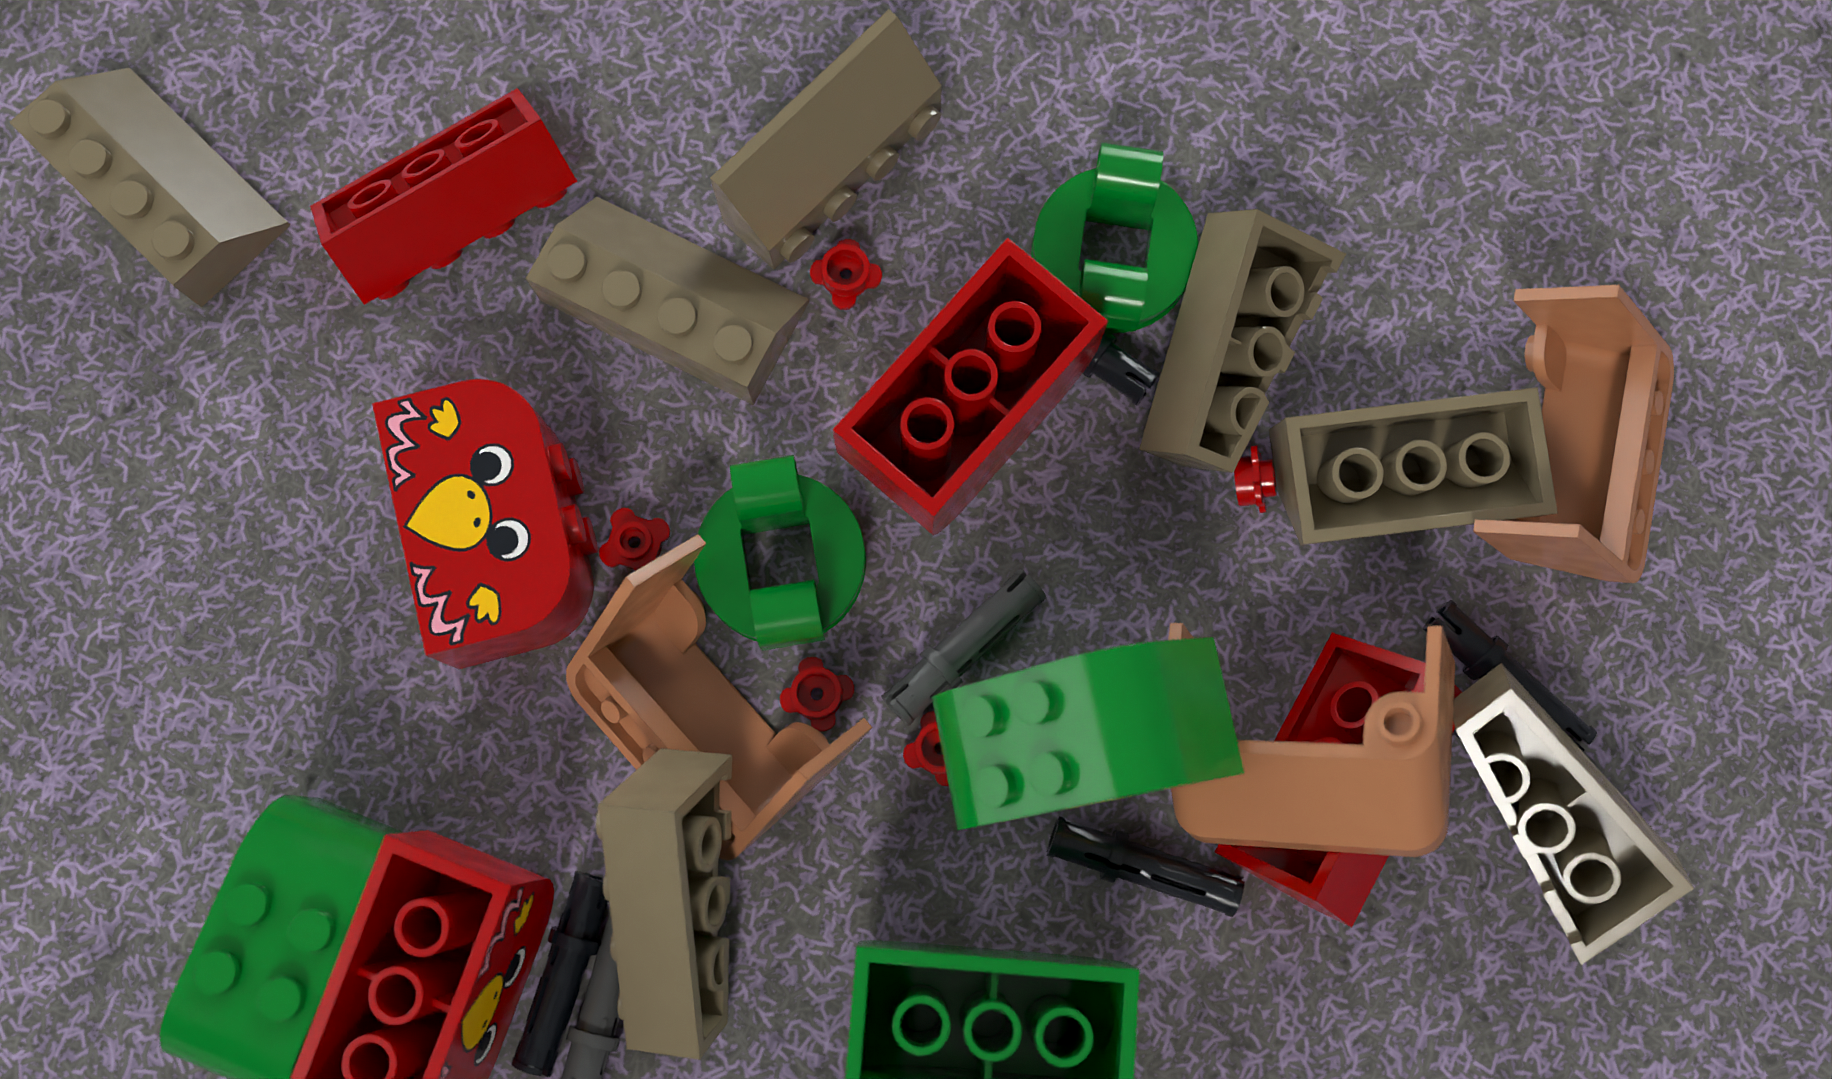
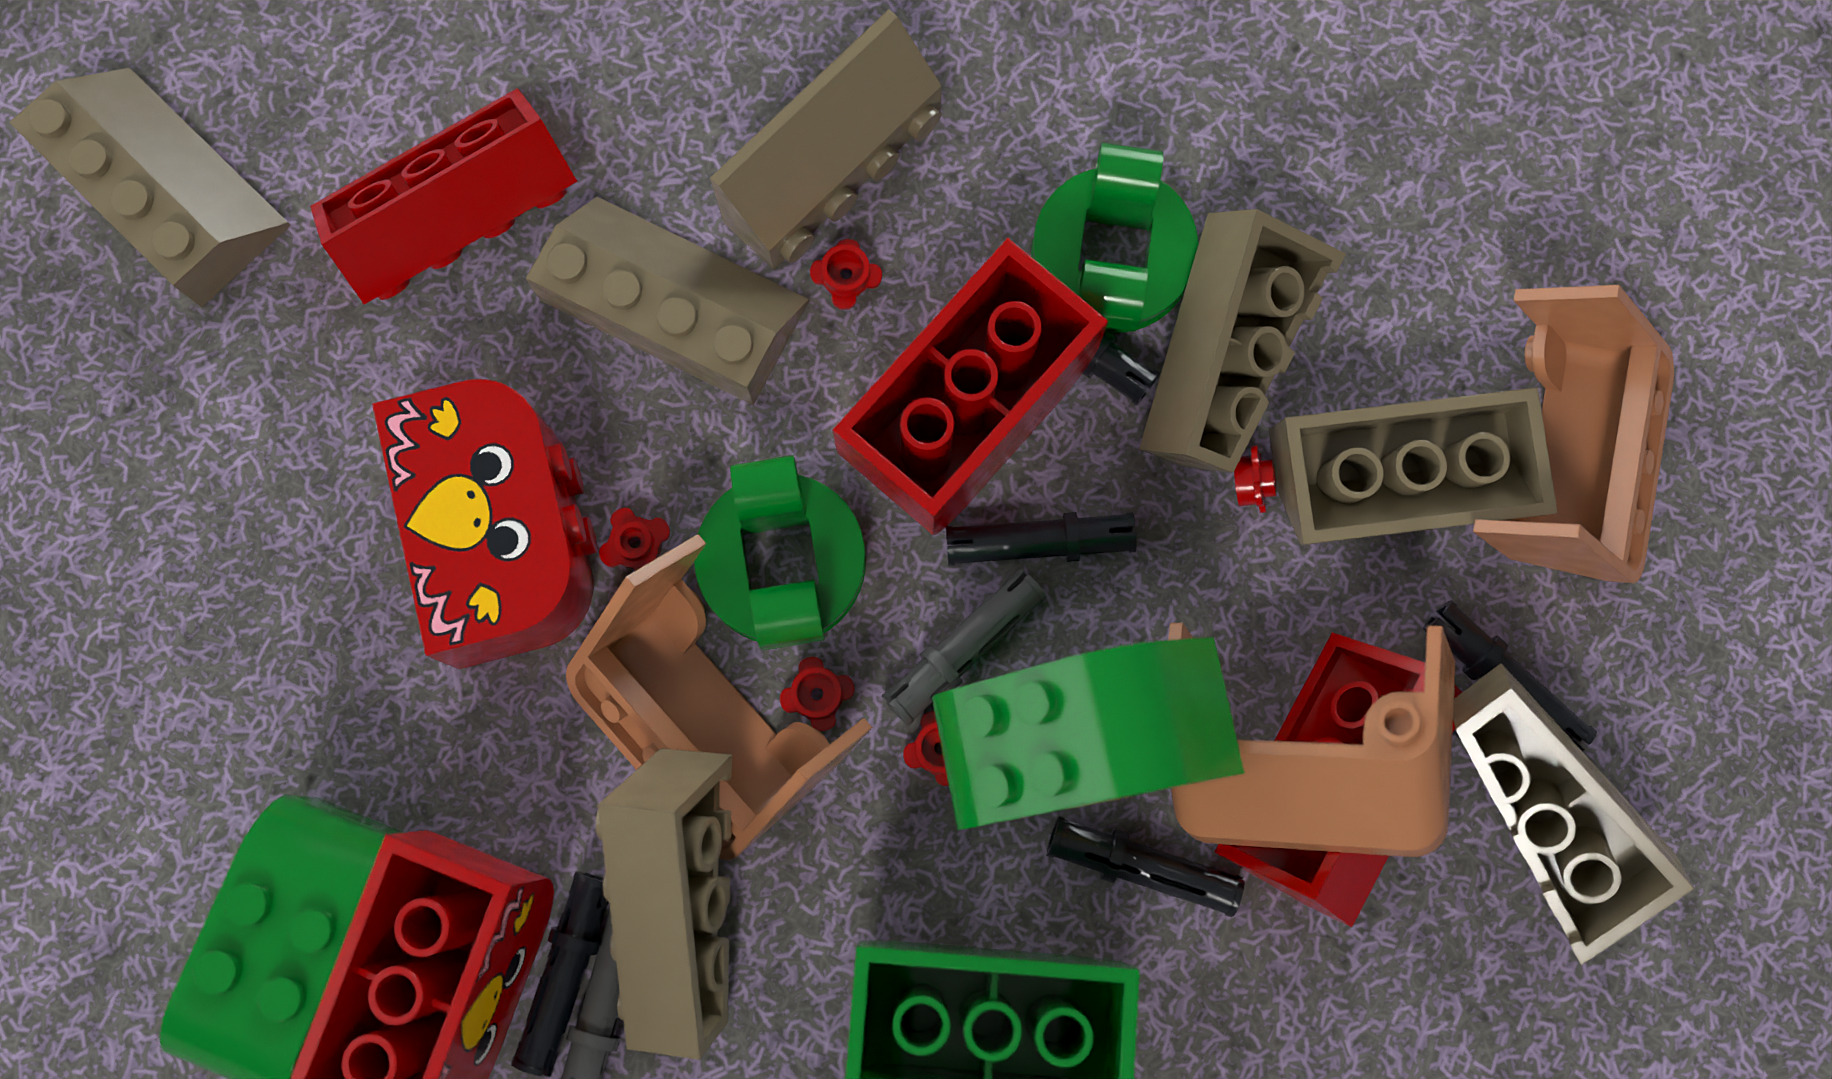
(1042, 539): none -> black pin

